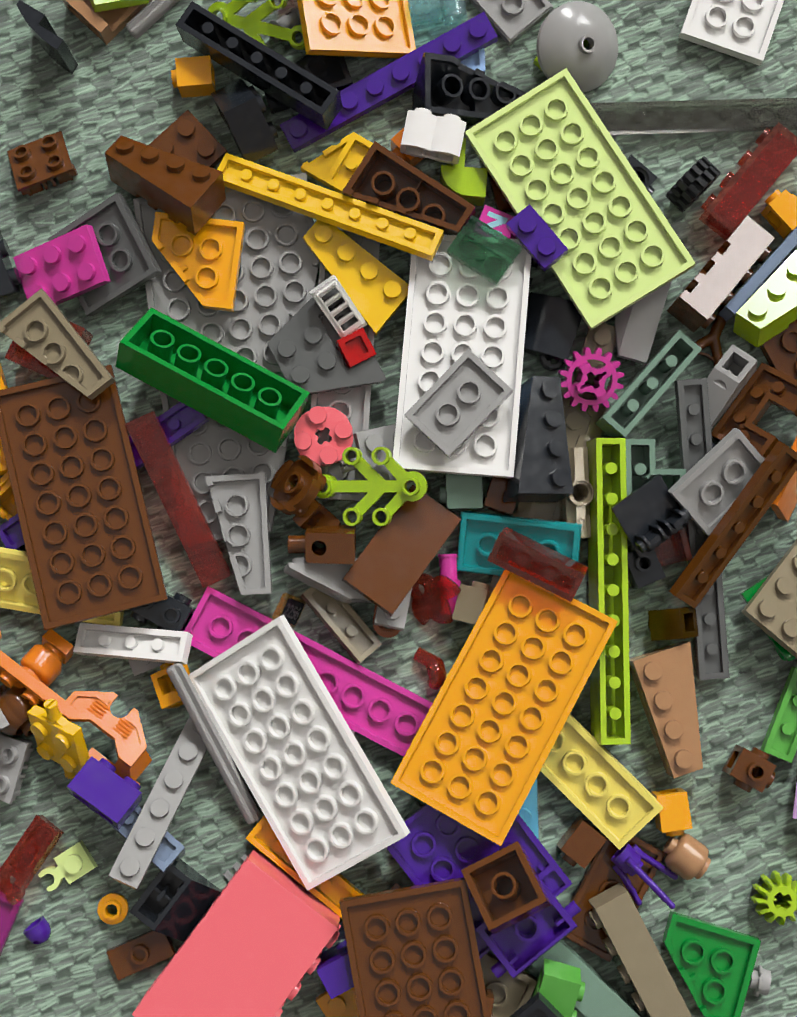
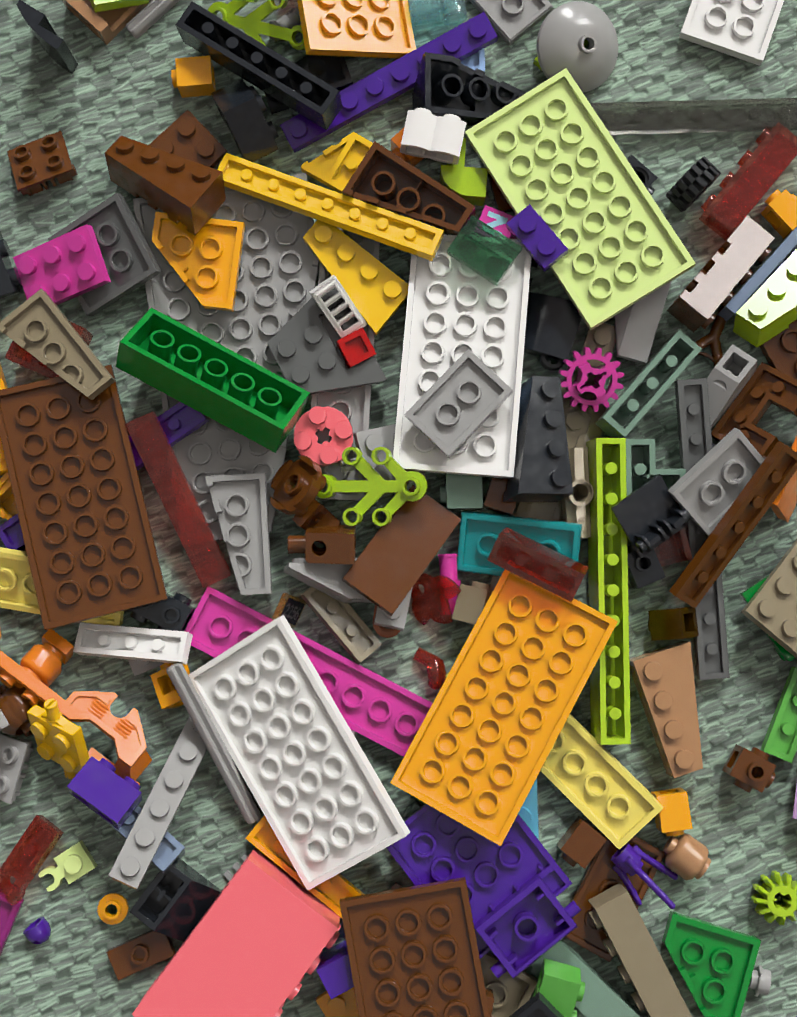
(505, 887): reddish brown brick -> none

